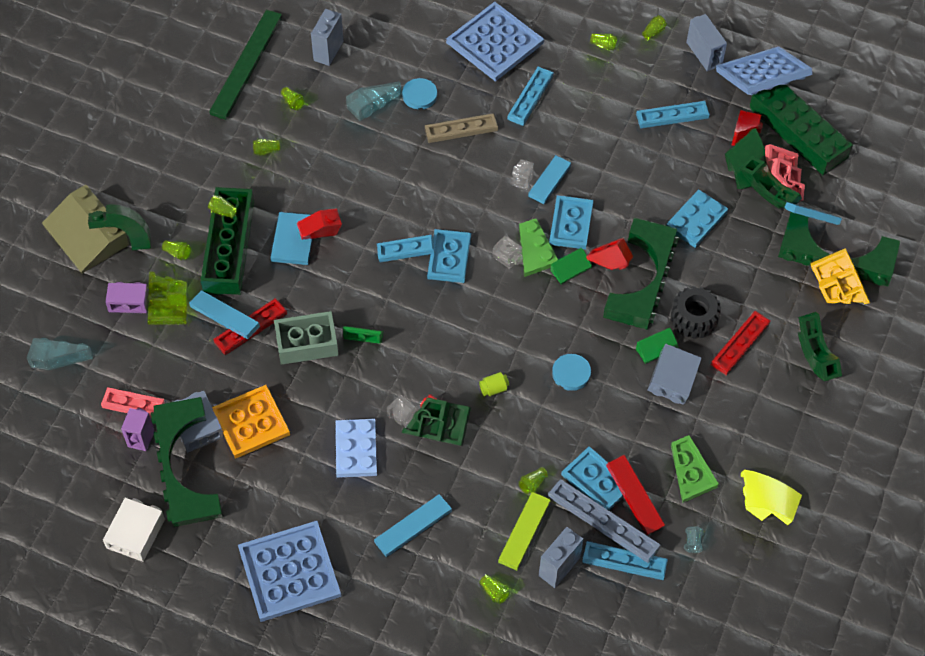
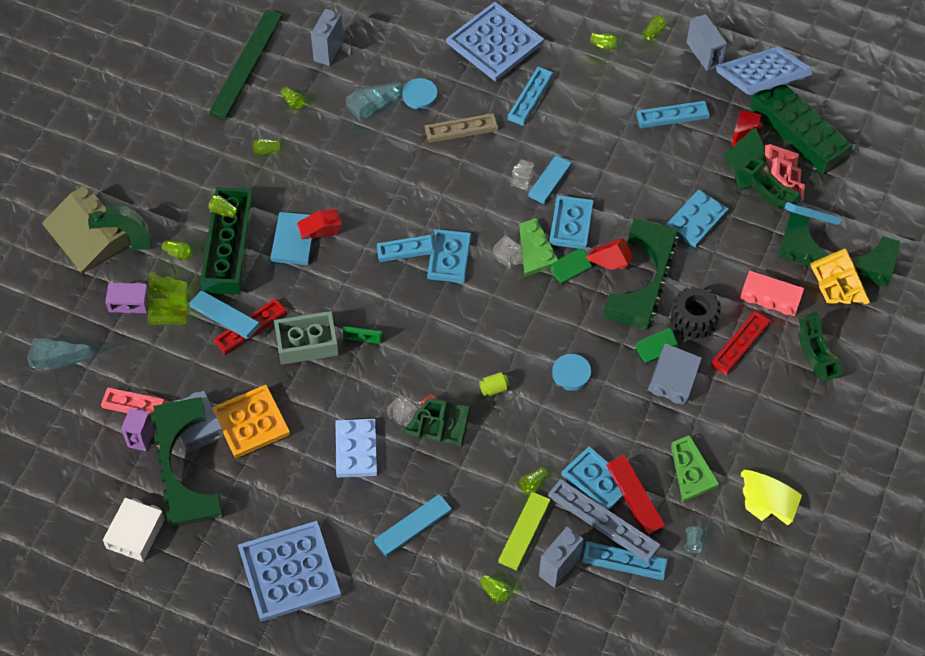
(771, 293): none -> coral brick

